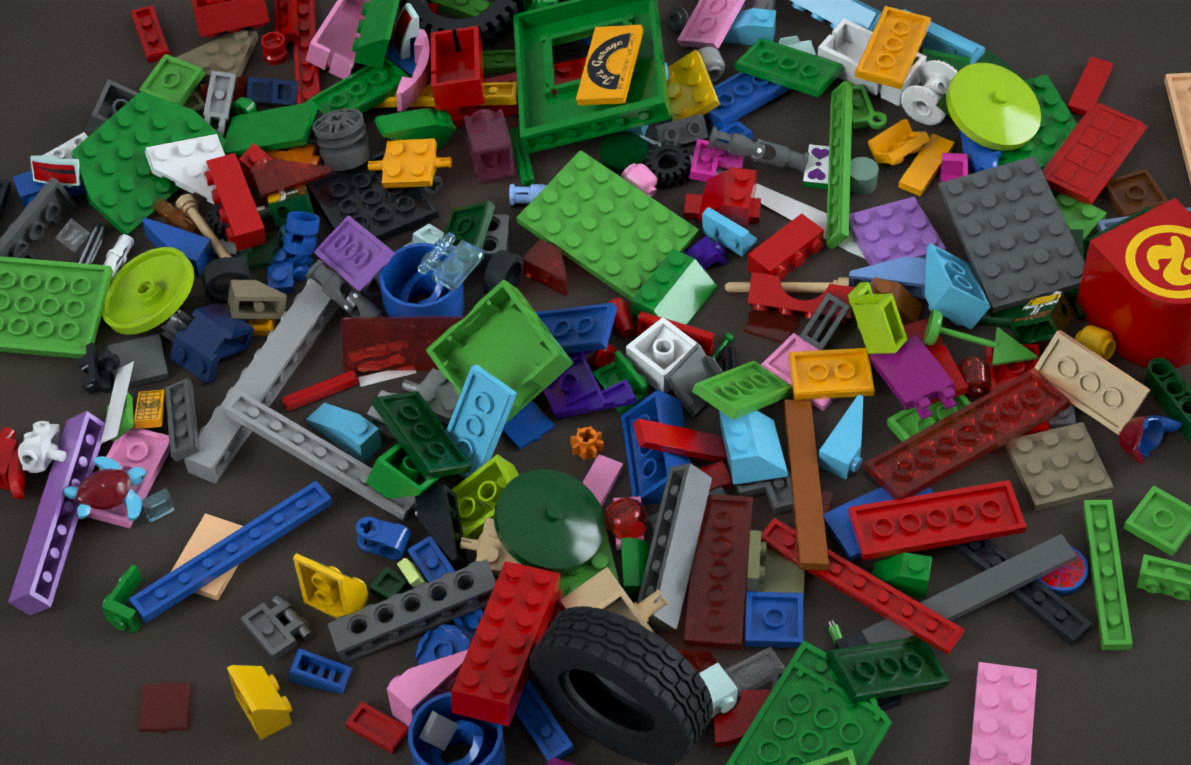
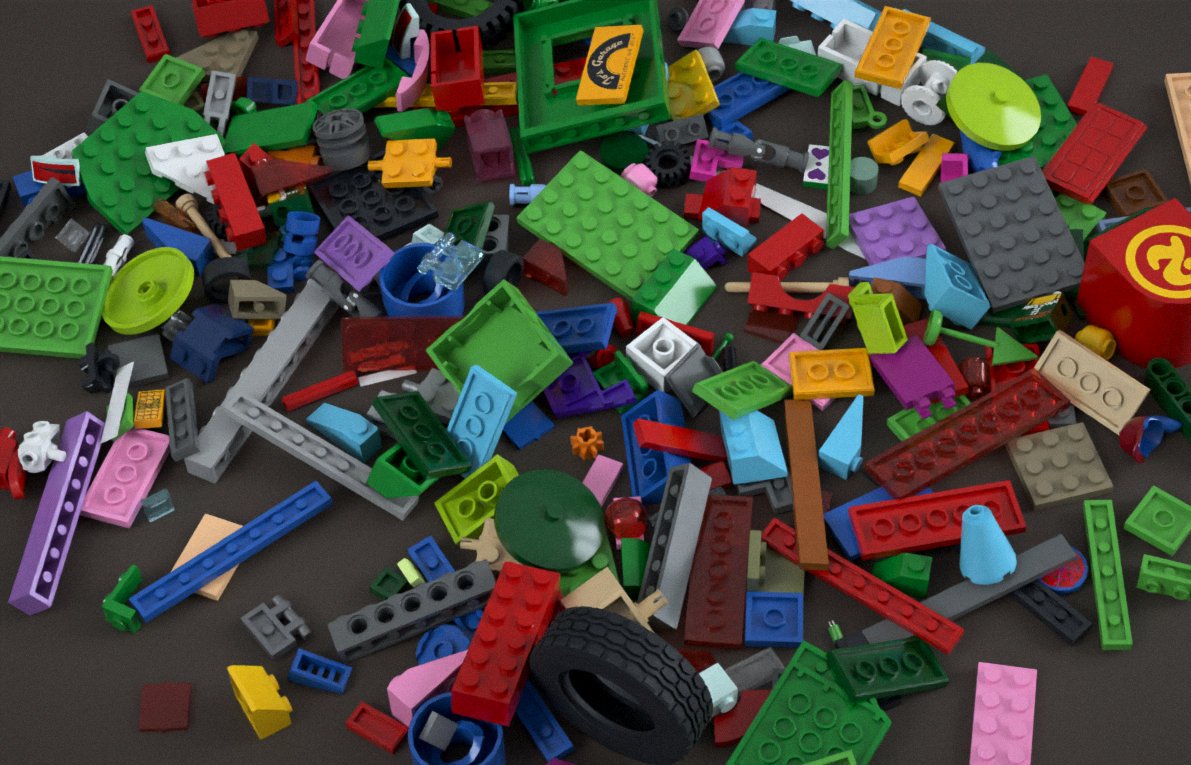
(108, 489): animal -> none
(274, 48): red wheel -> none
(329, 588): yellow slope -> none
(384, 540): blue piece -> none
(440, 516): black slope -> none
(984, 547): none -> medium azure cone

